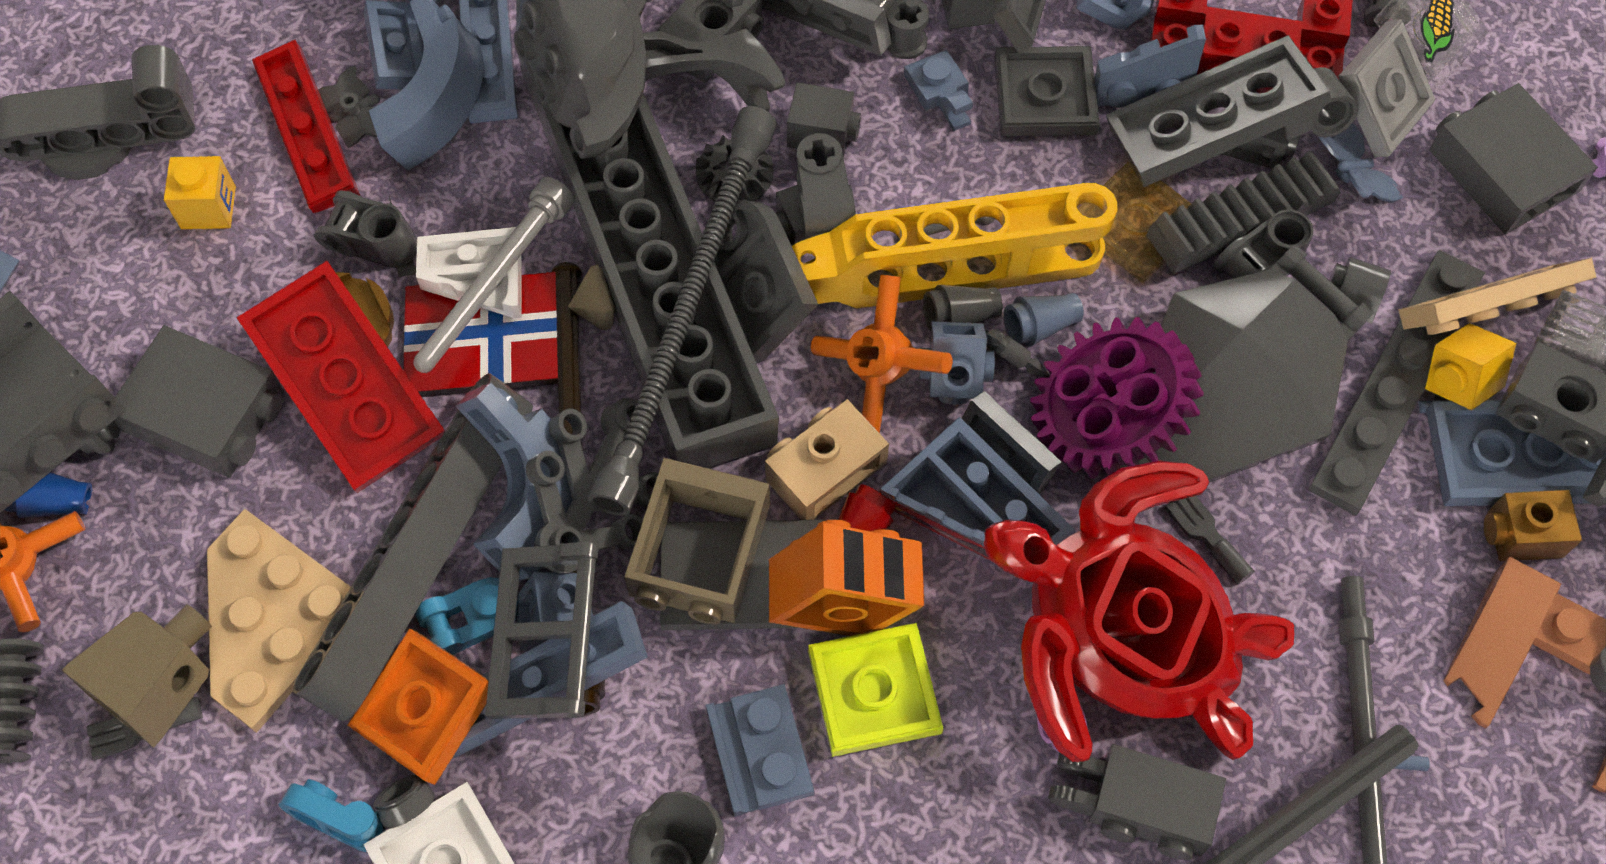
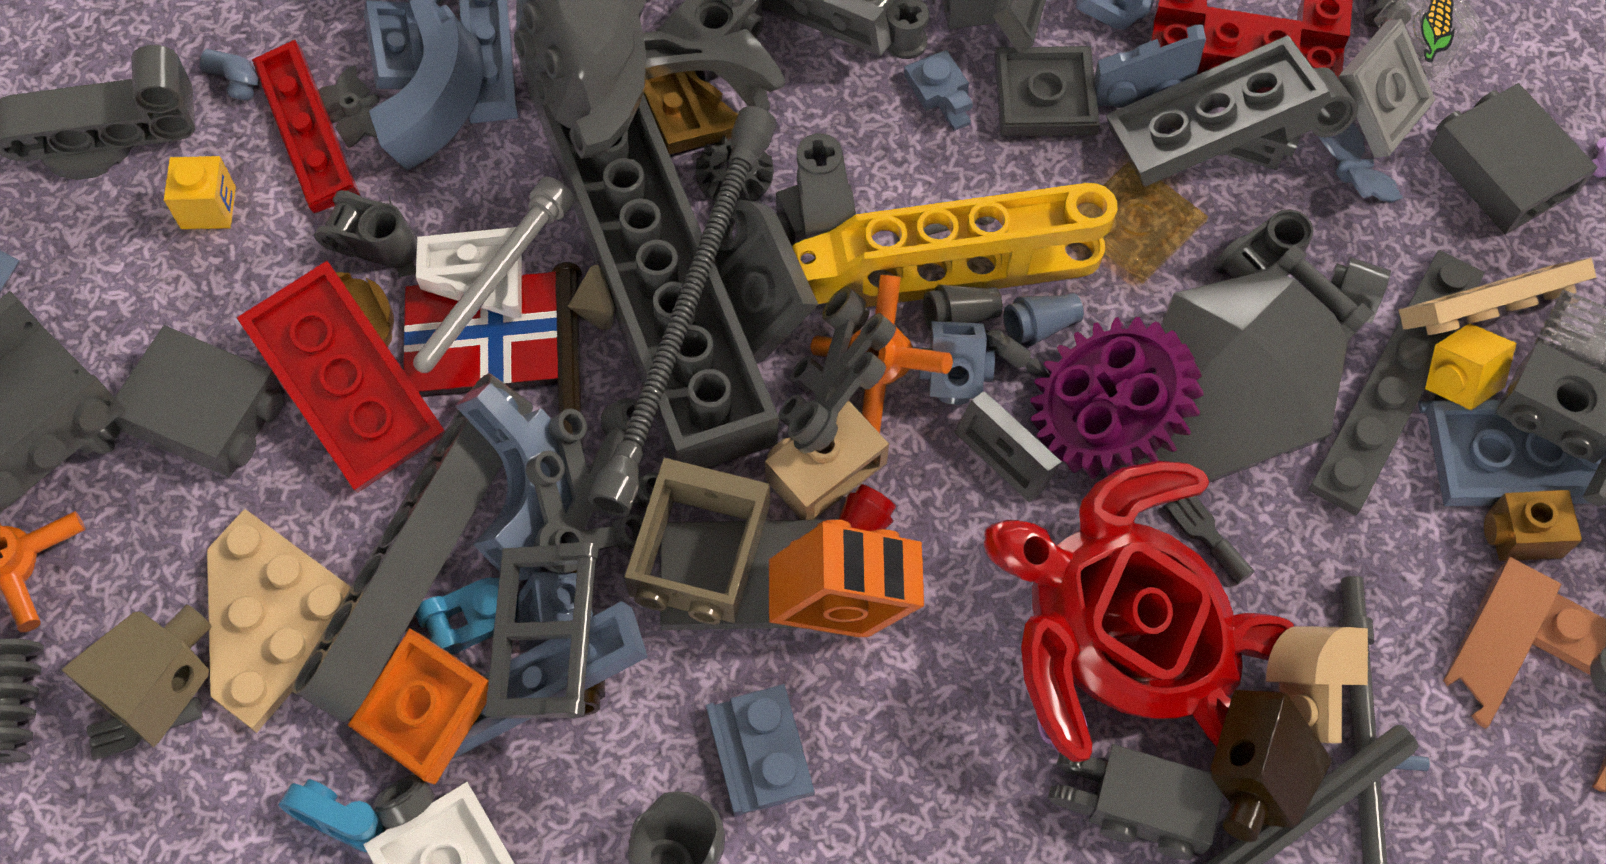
(53, 496): blue cone -> none
(233, 67): none -> sand blue arm
(688, 111): none -> pearl gold wing
(814, 422): none -> dark grey plant
(824, 112): dark grey brick -> none
(875, 689): neon yellow plate -> none
(964, 487): sand blue wedge -> none
(1219, 220): dark grey gear -> none
(1266, 763): none -> dark brown torso
(1312, 668): none -> tan brick

